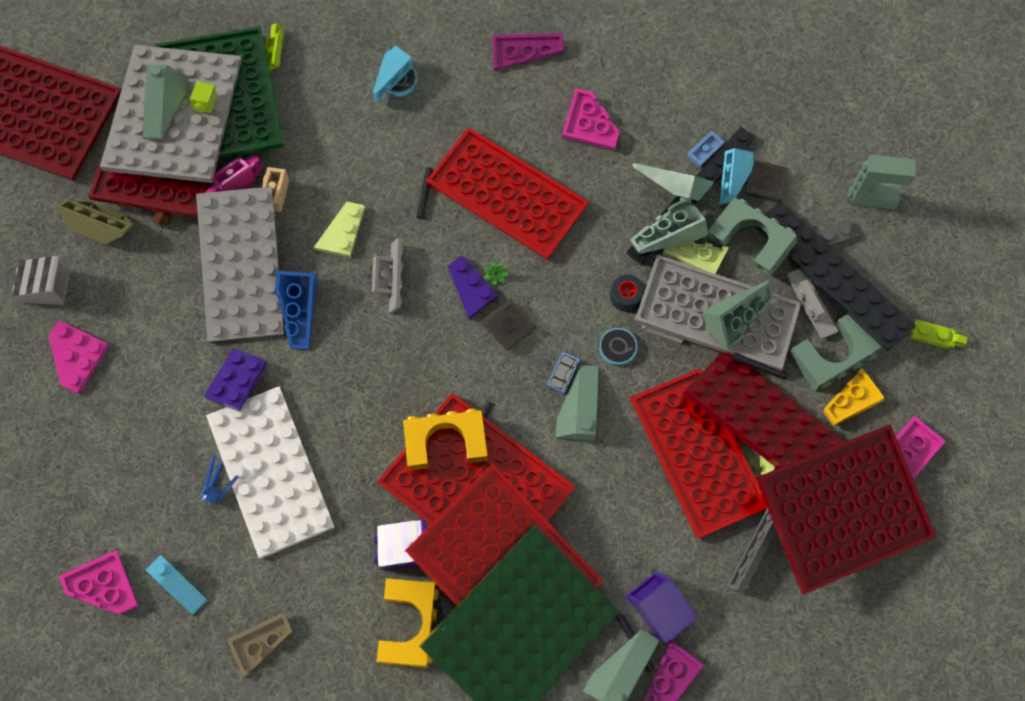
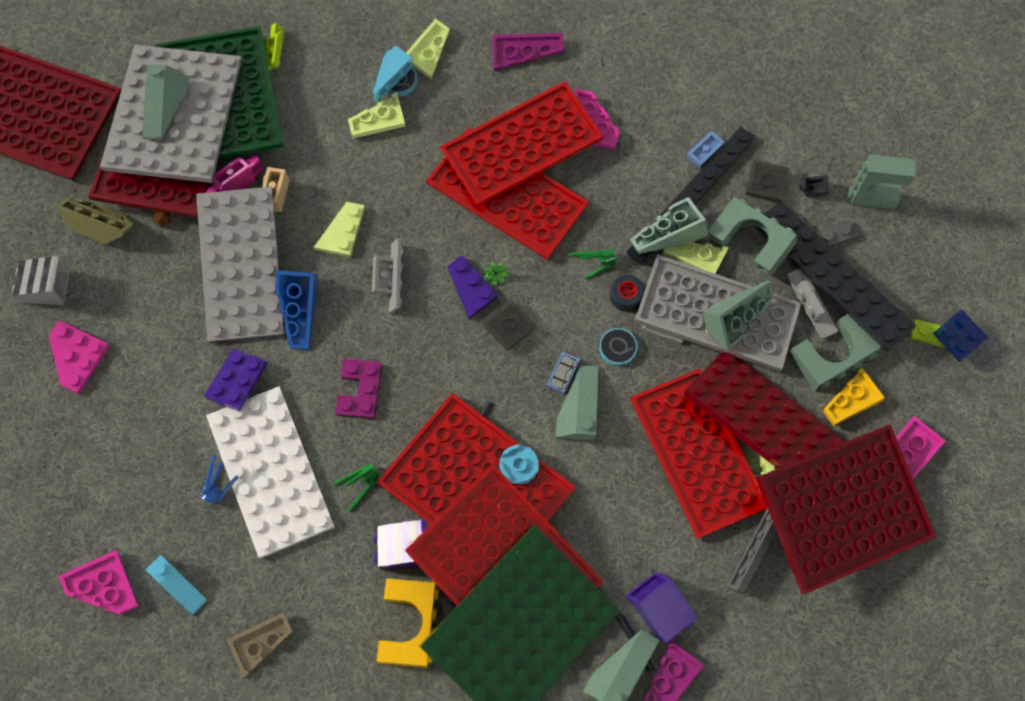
(203, 97): lime brick -> none
(366, 474): none -> green plant
(369, 378): none -> magenta plate
(381, 118): none -> yellowish green wing
(419, 430): yellow arch -> none
(424, 194): black bar -> none
(428, 48): none -> yellowish green wing
(519, 464): none -> medium azure tile
(521, 143): none -> red plate
(604, 257): none -> green plant
(678, 184): wedge -> none
(736, 170): medium azure slope -> none
(757, 365): black bar -> none
(814, 185): none -> black bracket
(960, 335): none -> clear blue plate

